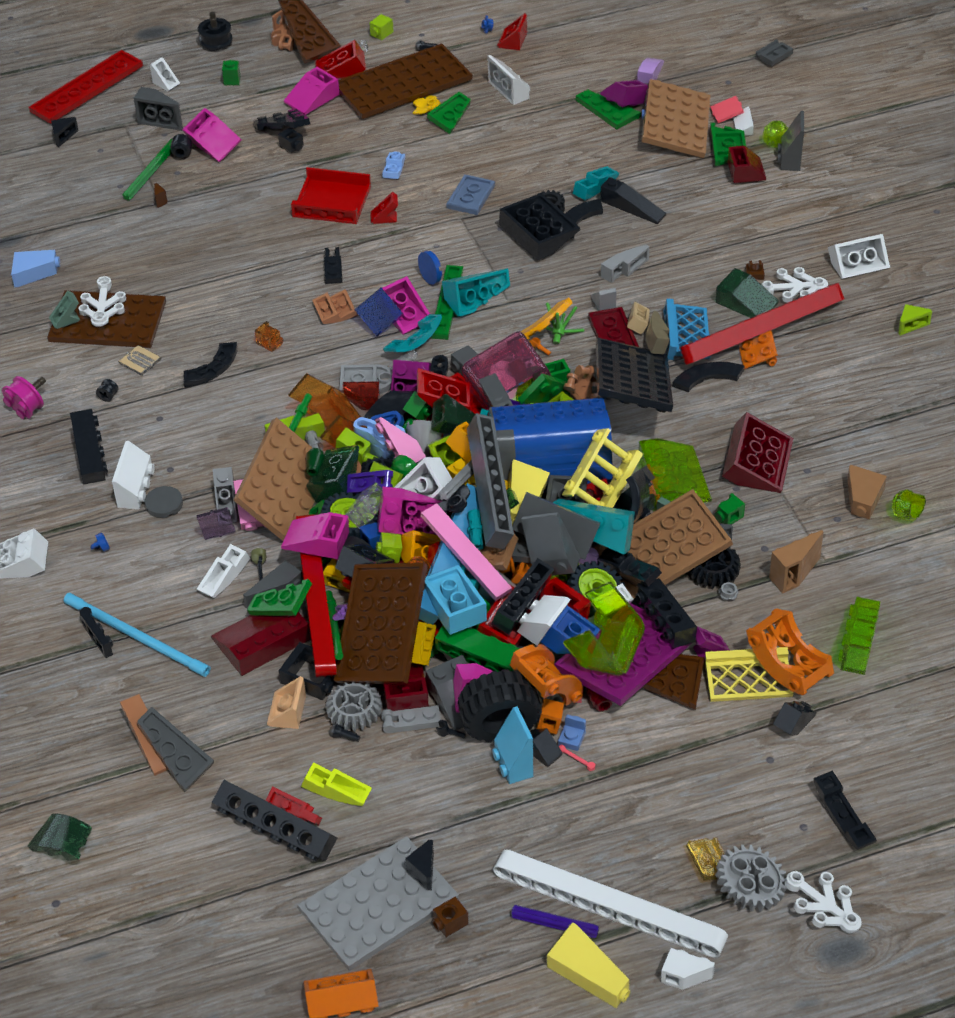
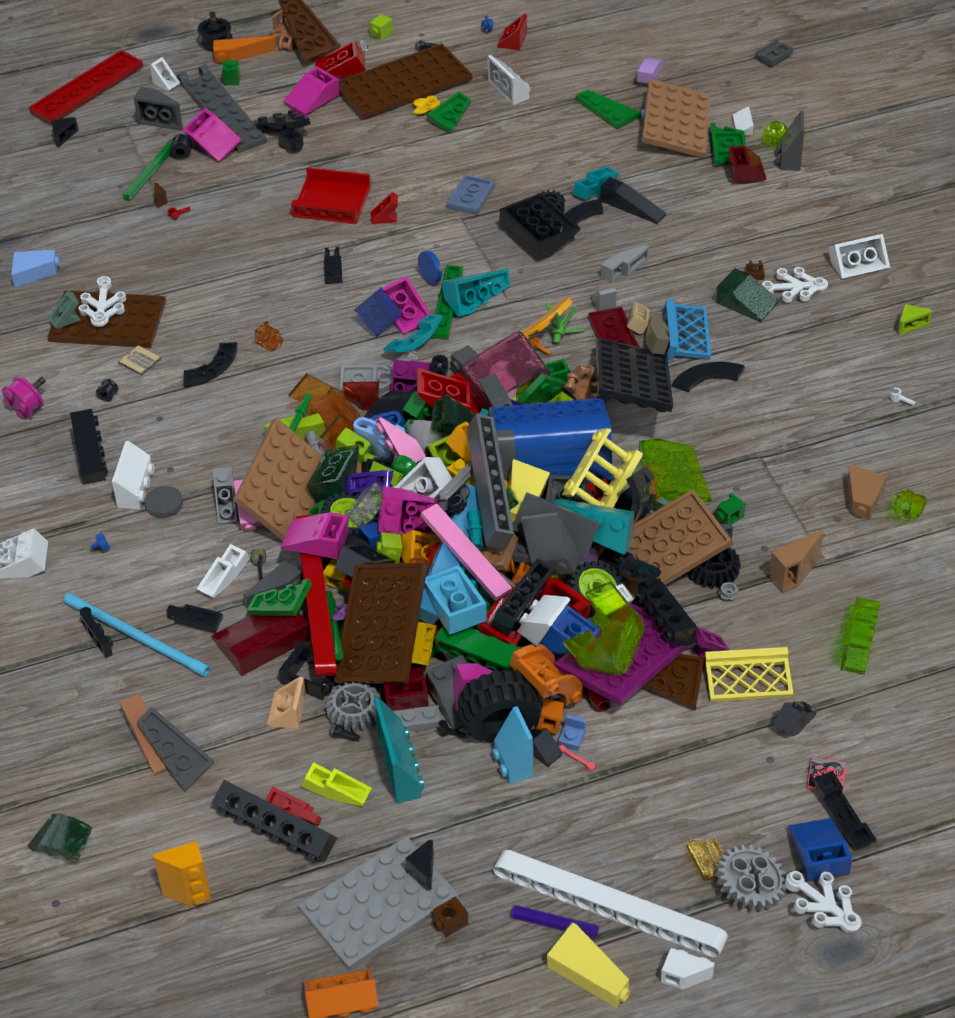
(174, 213): none -> red hand
(183, 874): none -> light orange slope
(195, 617): none -> black hinge
(212, 95): none -> dark grey hinge
(216, 523): clear purple piece -> none
(242, 48): none -> orange slope
(314, 460): dark green cone -> none
(334, 307): nougat slope -> none
(394, 165): light blue slope -> none
(398, 754): none -> teal slope
(626, 92): magenta slope -> none
(727, 109): coral piece -> none
(757, 455): dark red slope -> none
(758, 350): orange hinge -> none
(761, 323): red beam -> none
(805, 656): orange fence -> none
(821, 766): none -> piece
(821, 849): none -> blue slope
(896, 397): none -> white hand

